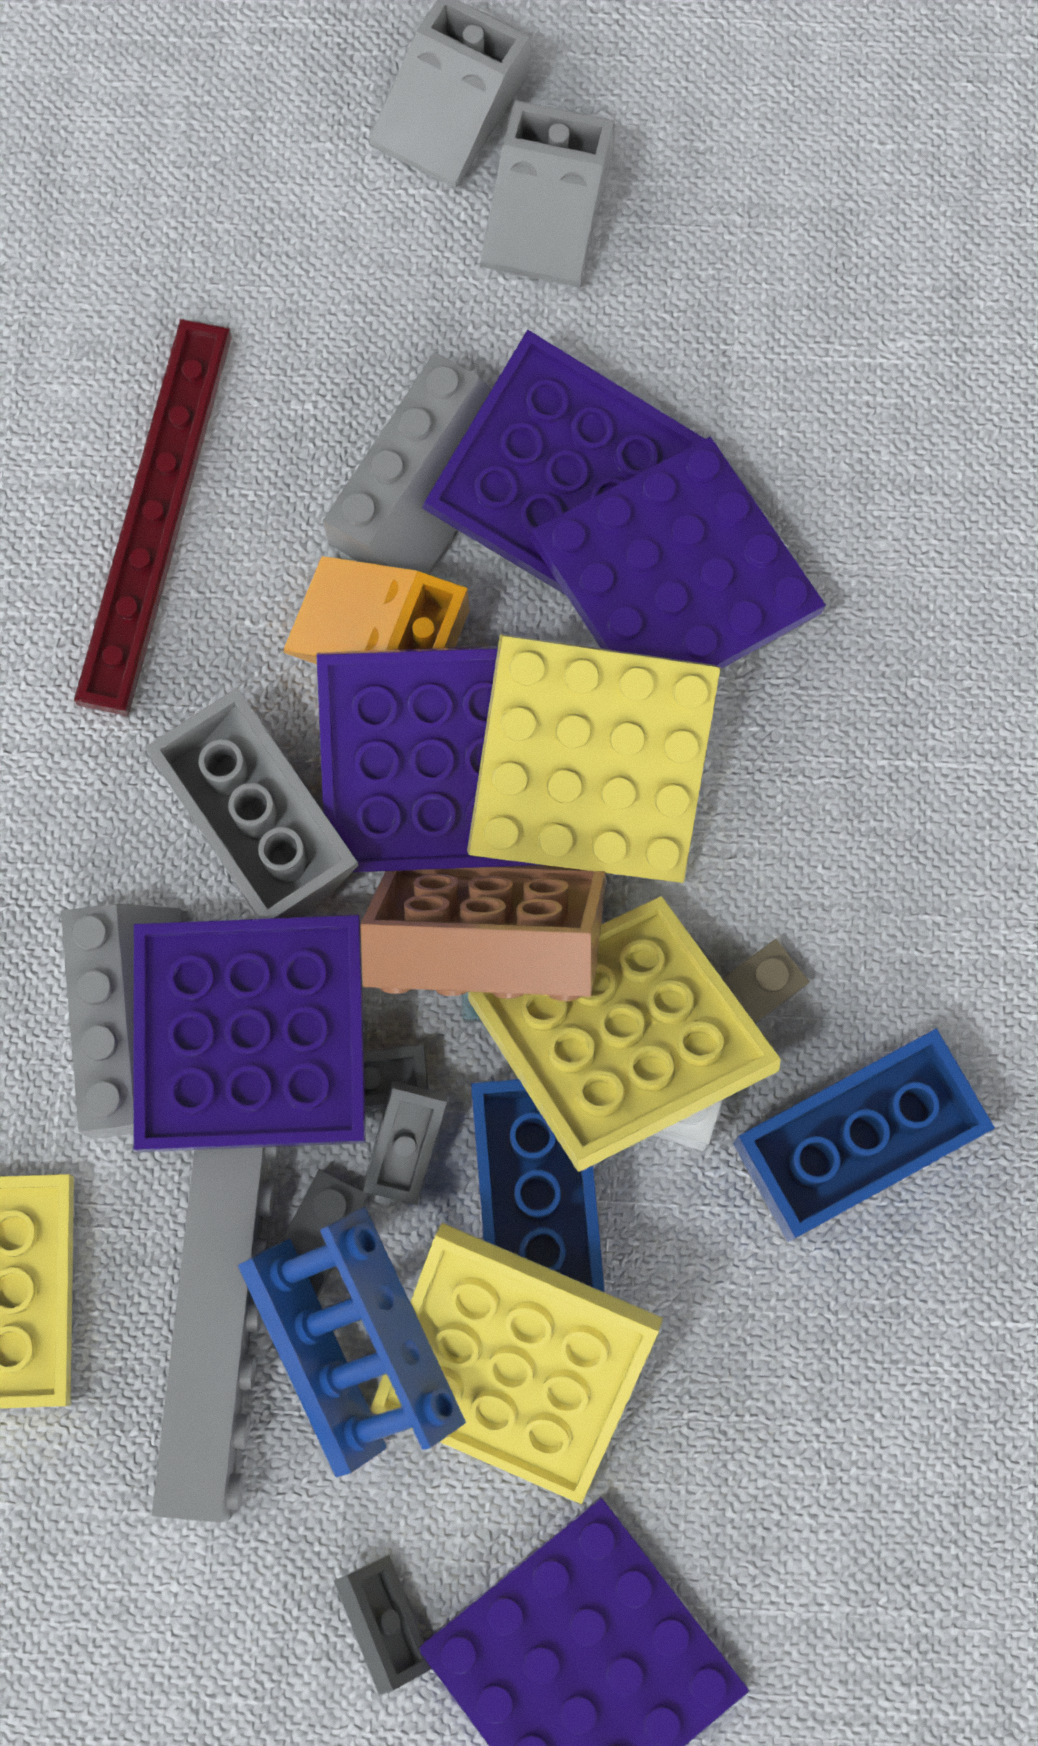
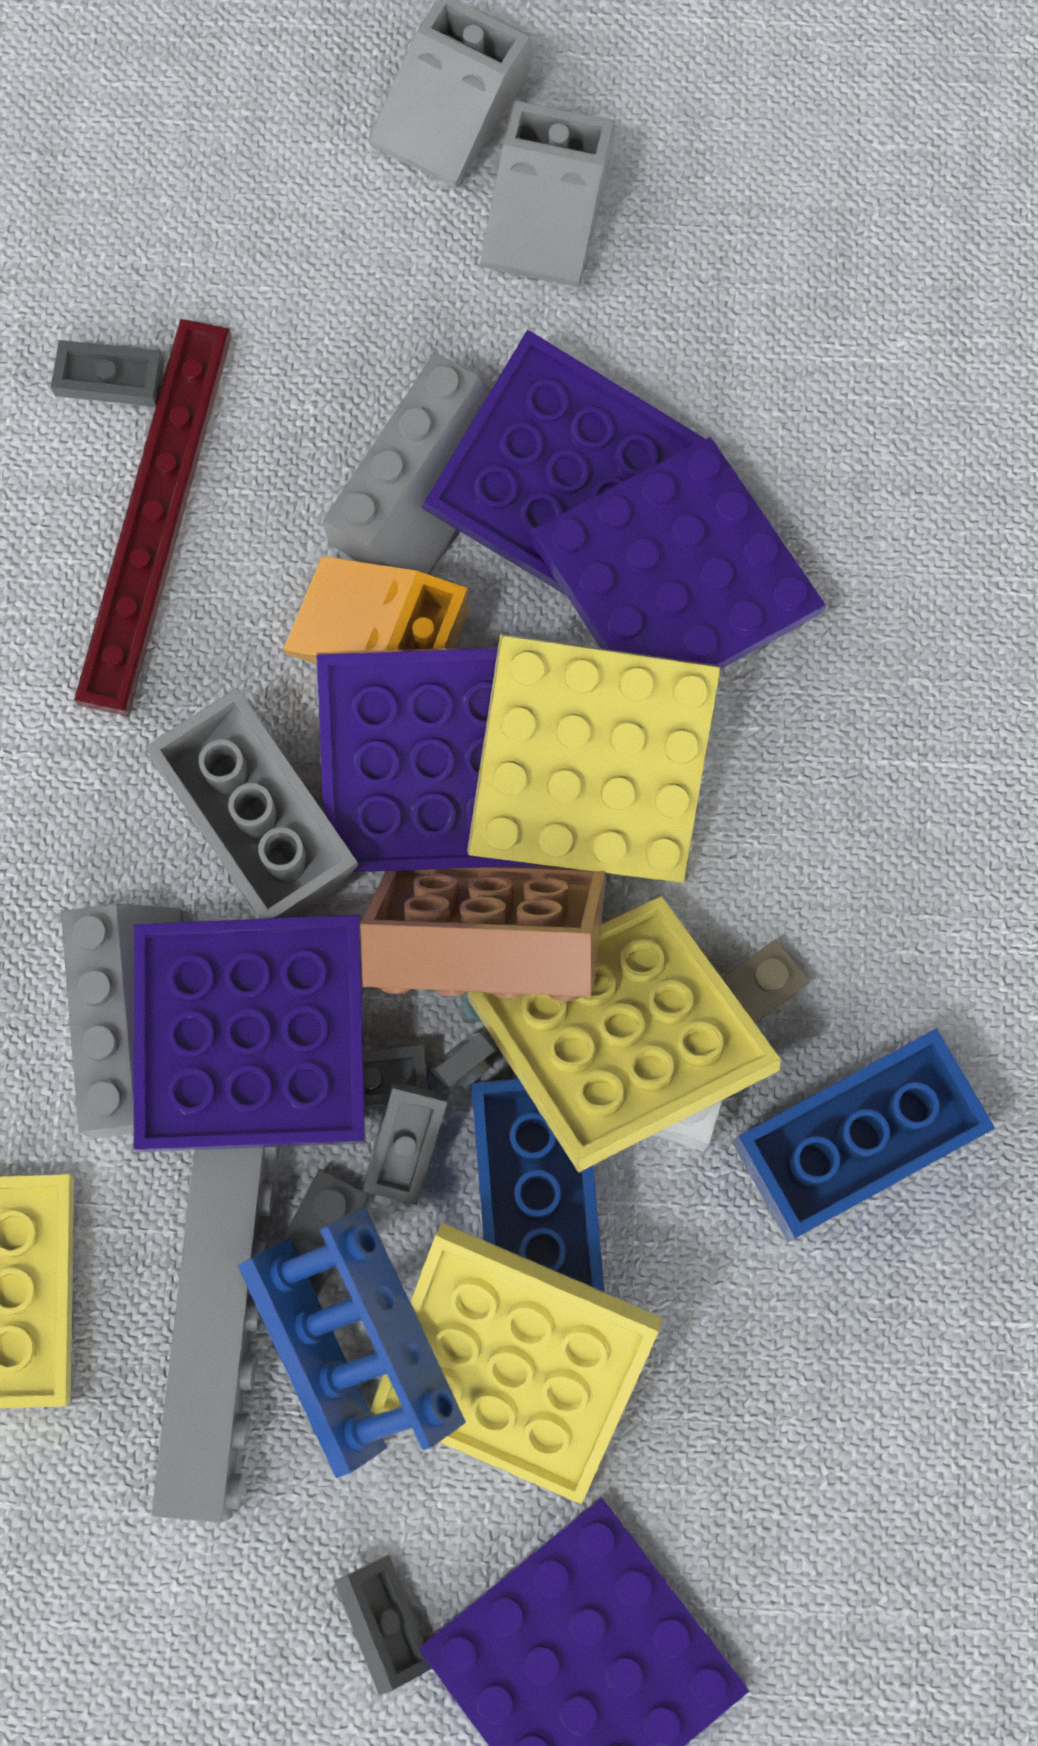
(107, 373): none -> dark grey plate
(463, 1062): none -> dark grey plate

